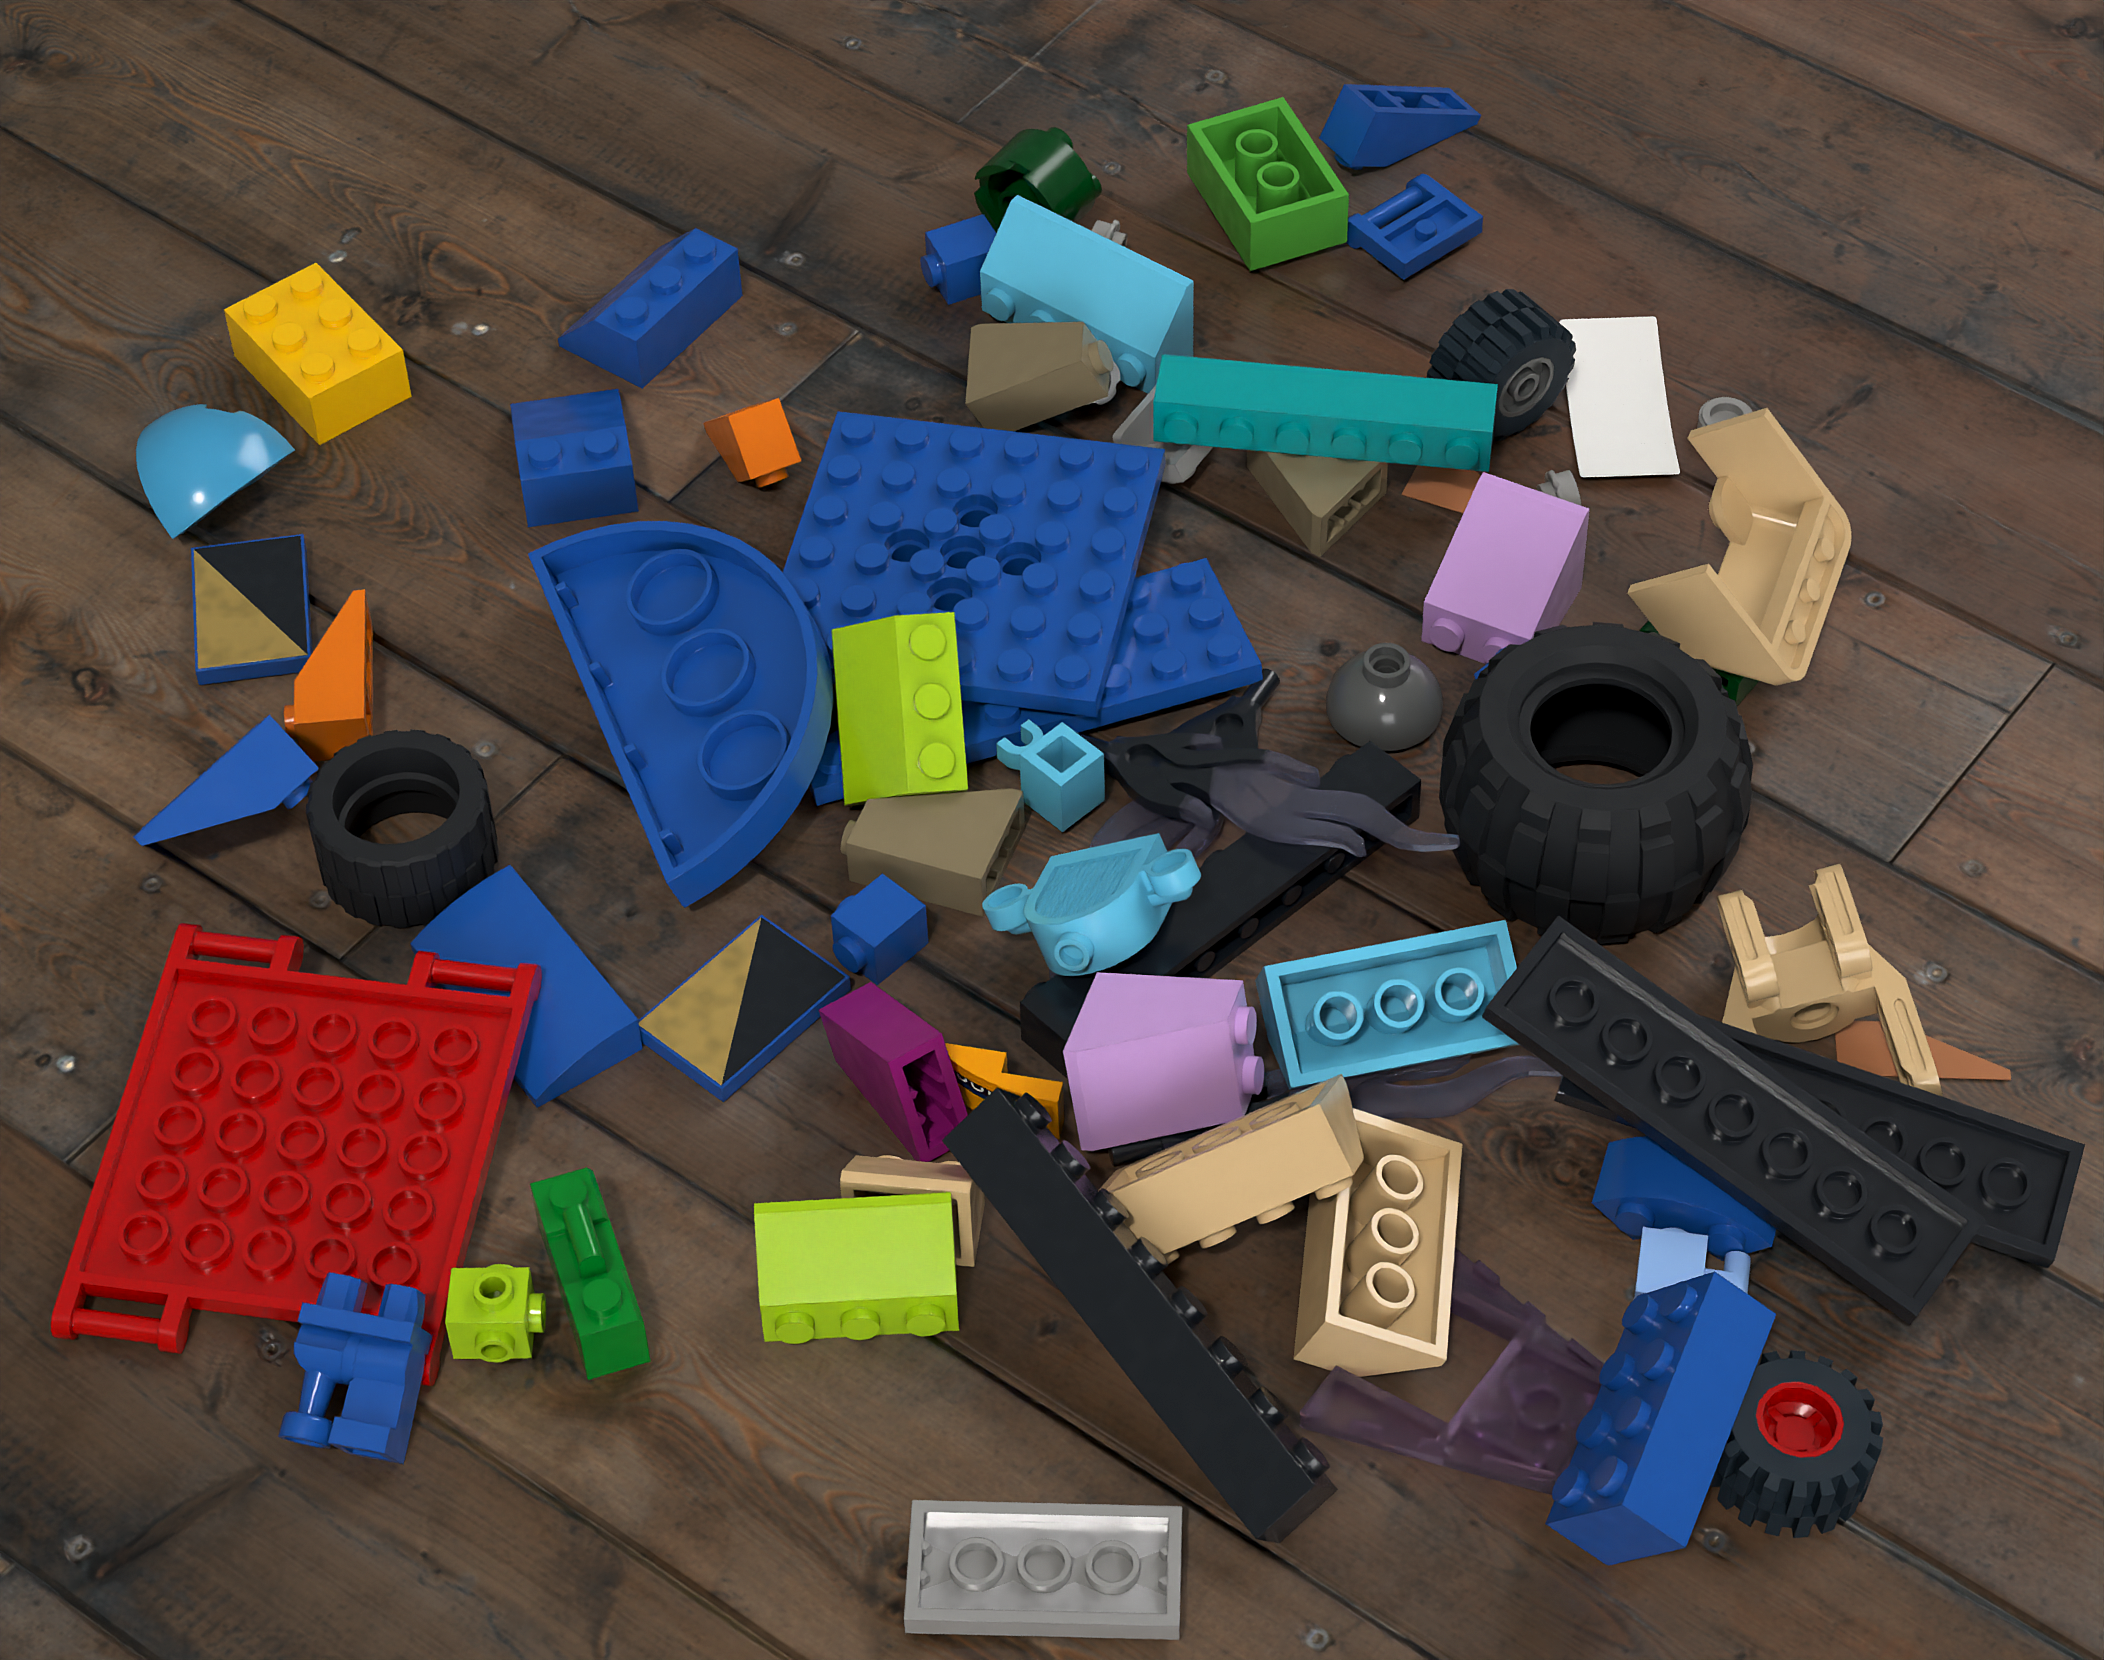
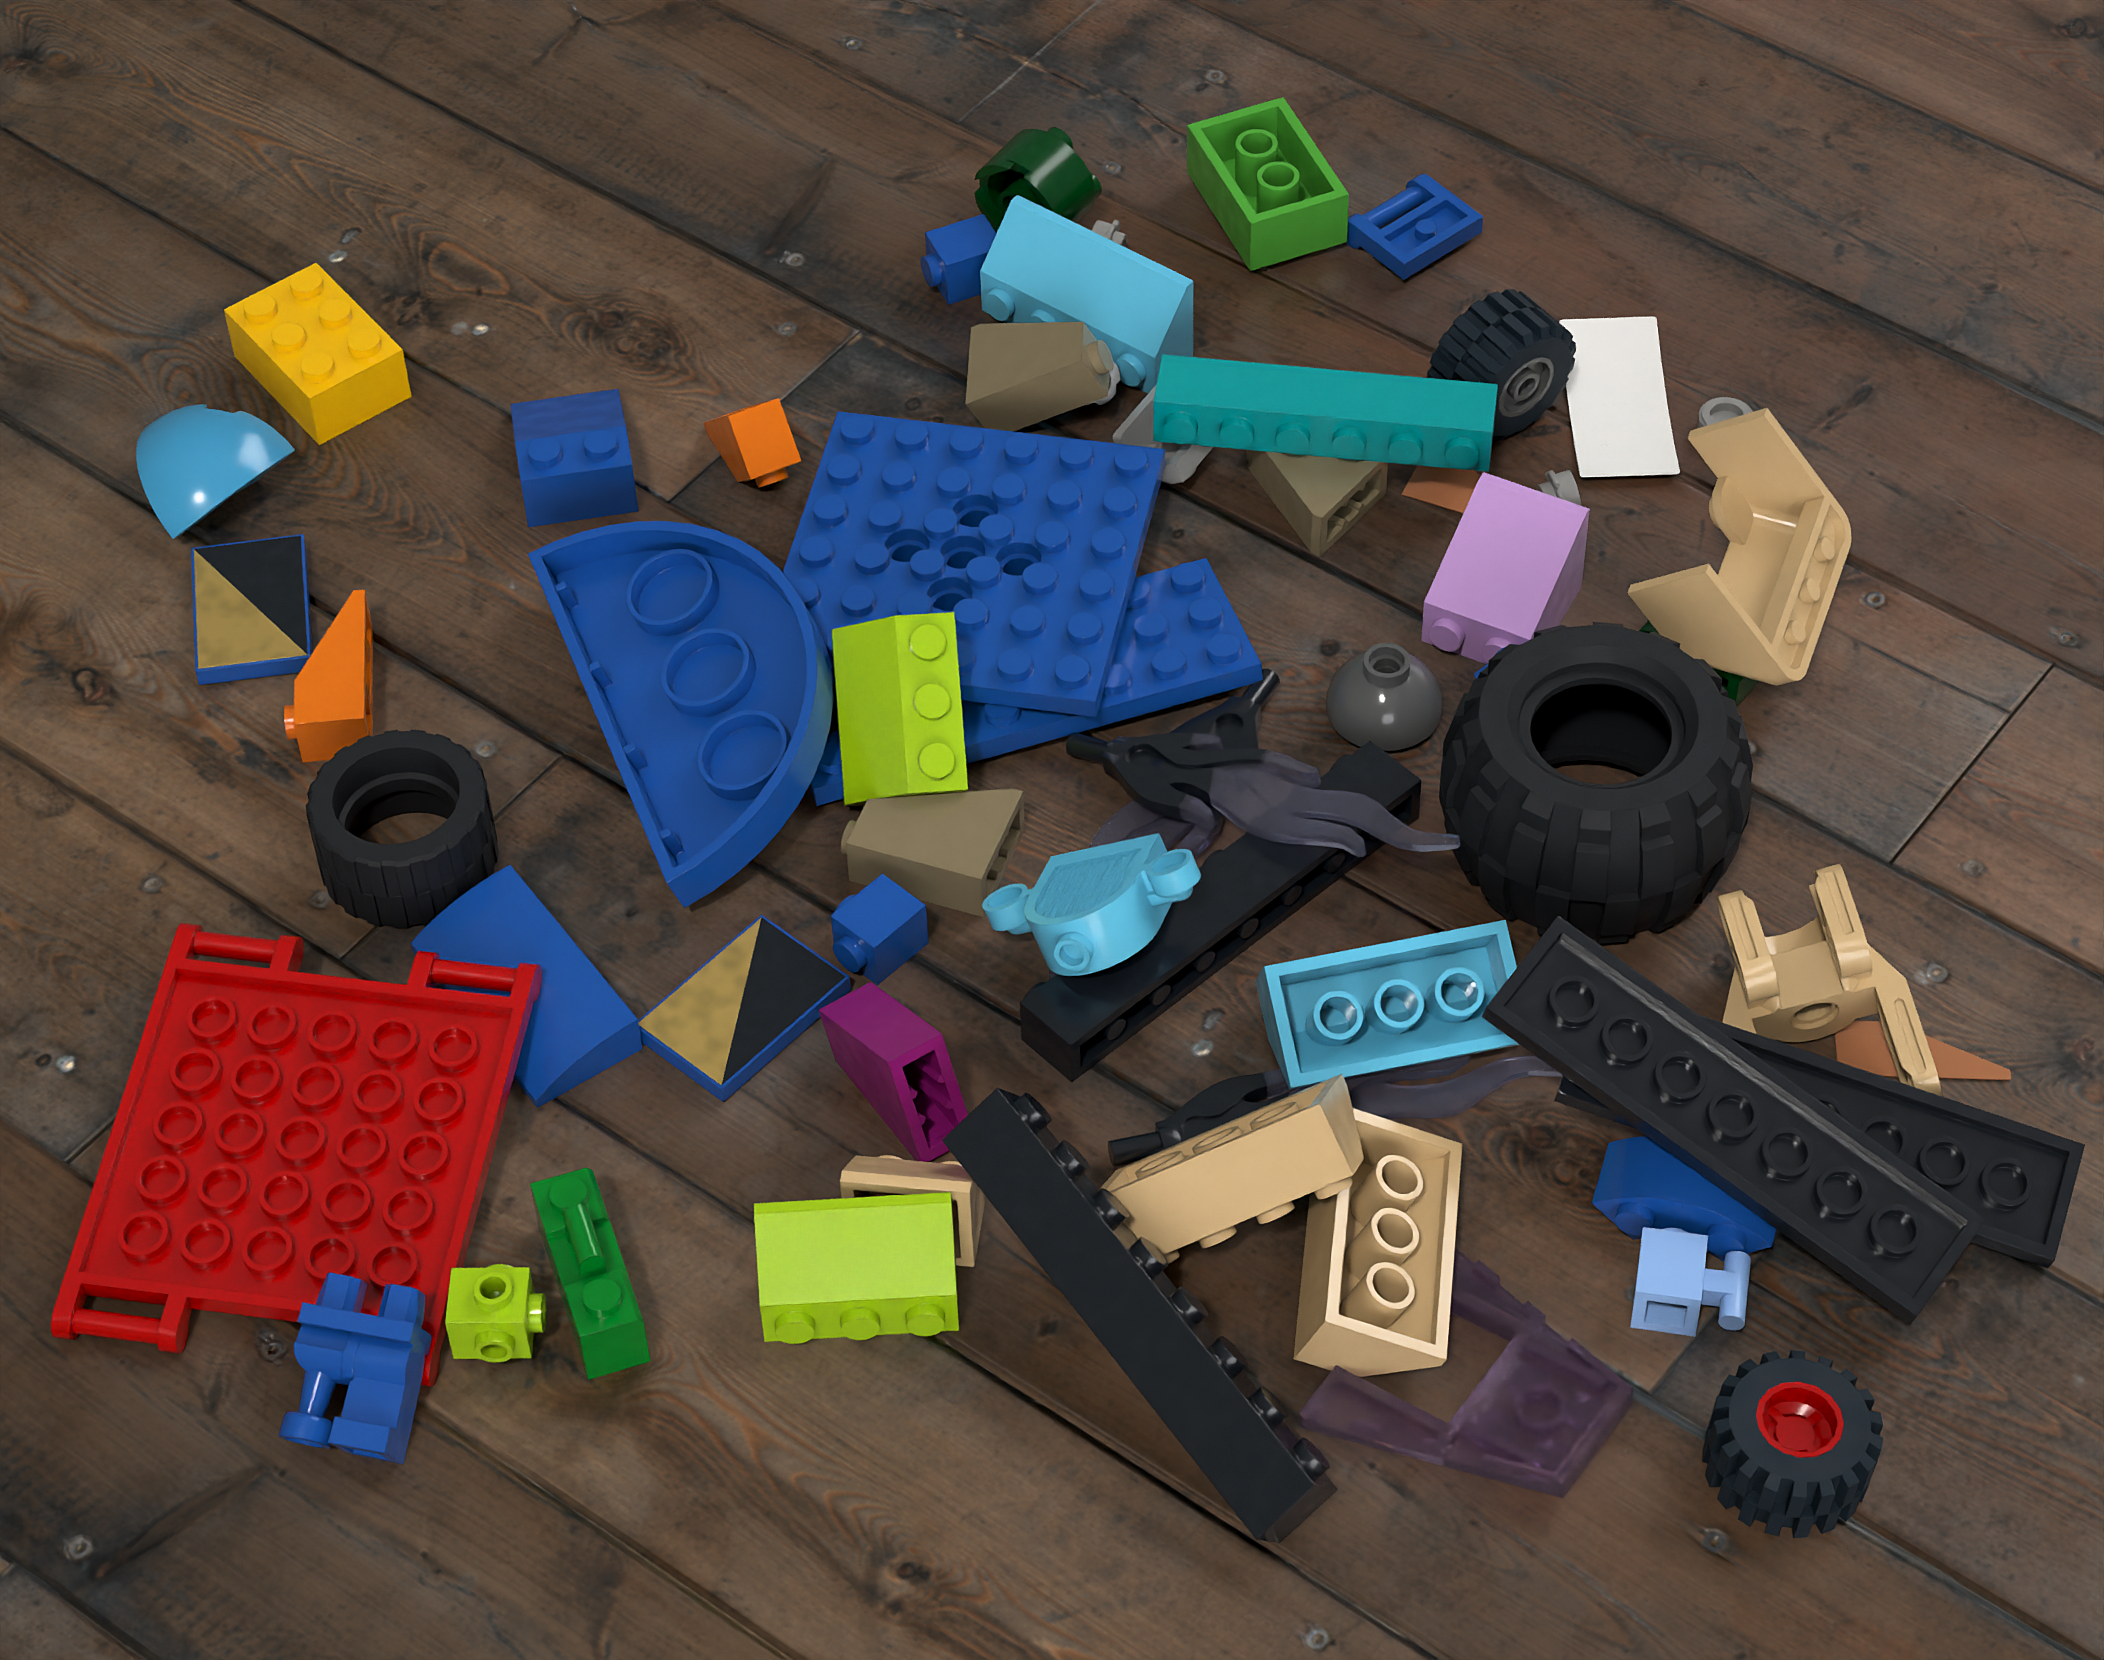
(244, 781): blue slope -> none
(658, 308): blue slope -> none
(984, 1070): light orange slope -> none
(1044, 1570): light grey piece -> none
(1057, 772): medium azure brick -> none
(1160, 1057): lavender slope -> none
(1392, 122): blue slope -> none
(1660, 1419): blue brick -> none

